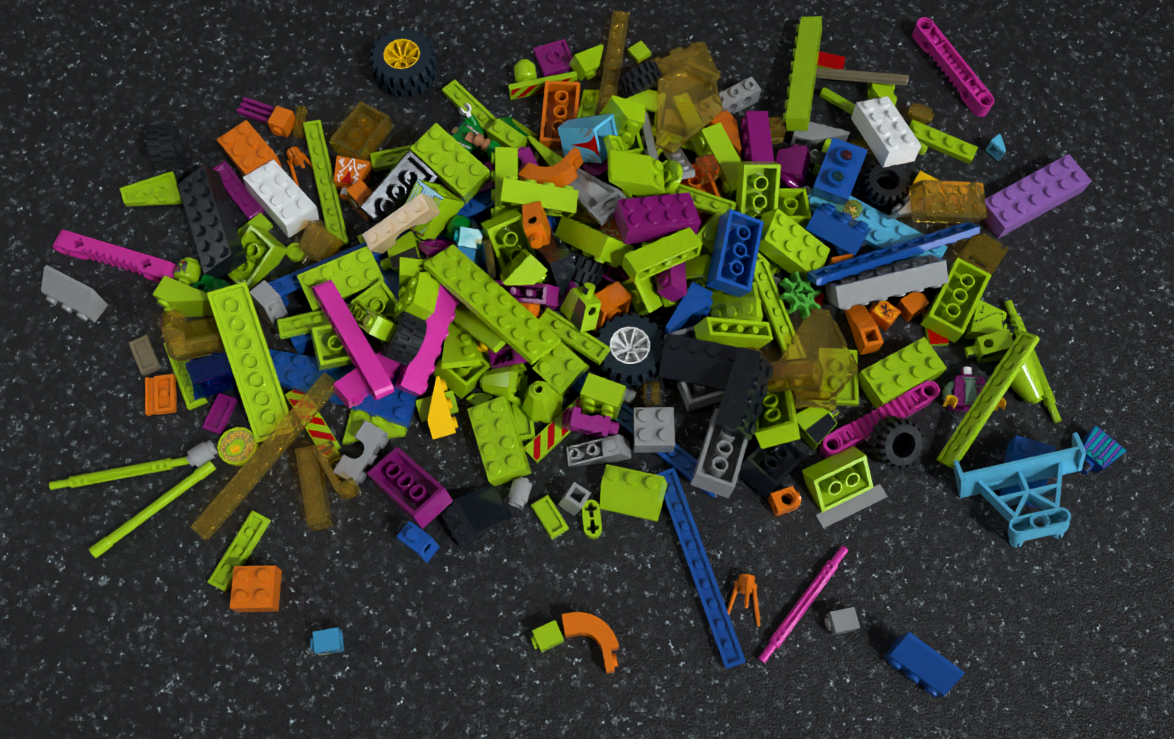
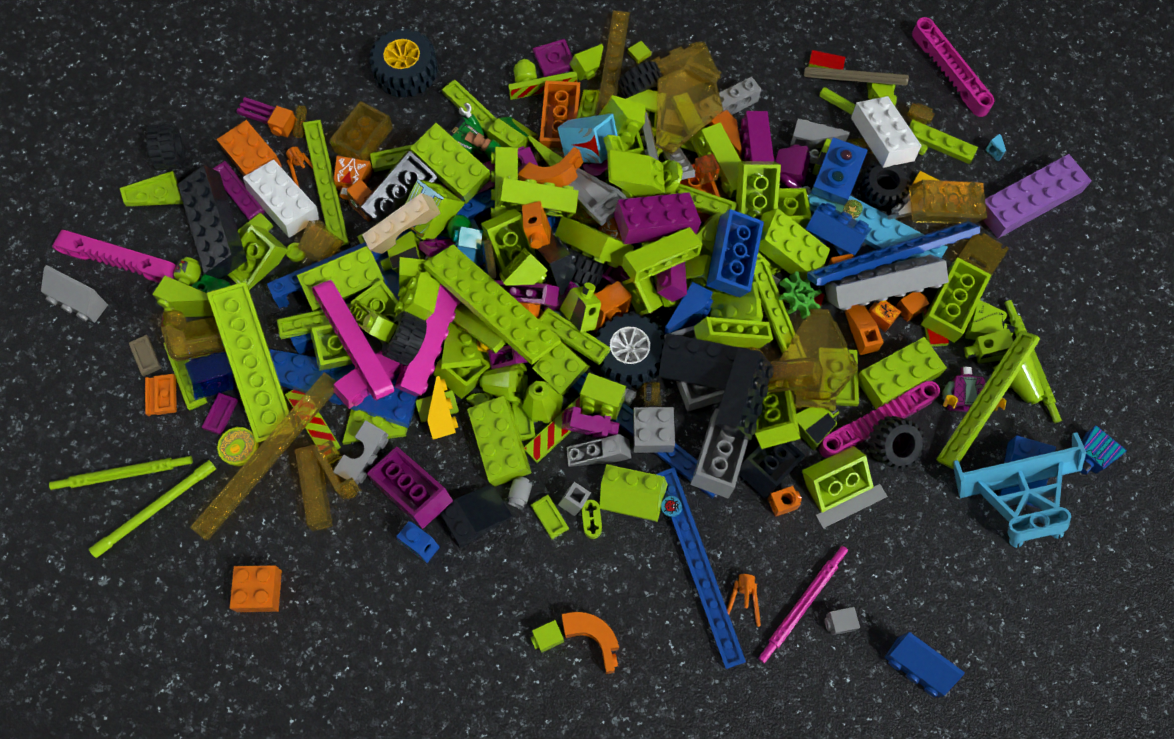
(201, 453): light grey brick -> none
(239, 550): lime tile -> none
(269, 304): light grey brick -> none
(327, 641): dark azure brick -> none
(671, 506): none -> tile
(777, 129): clear yellow brick -> none
(803, 75): lime brick -> none

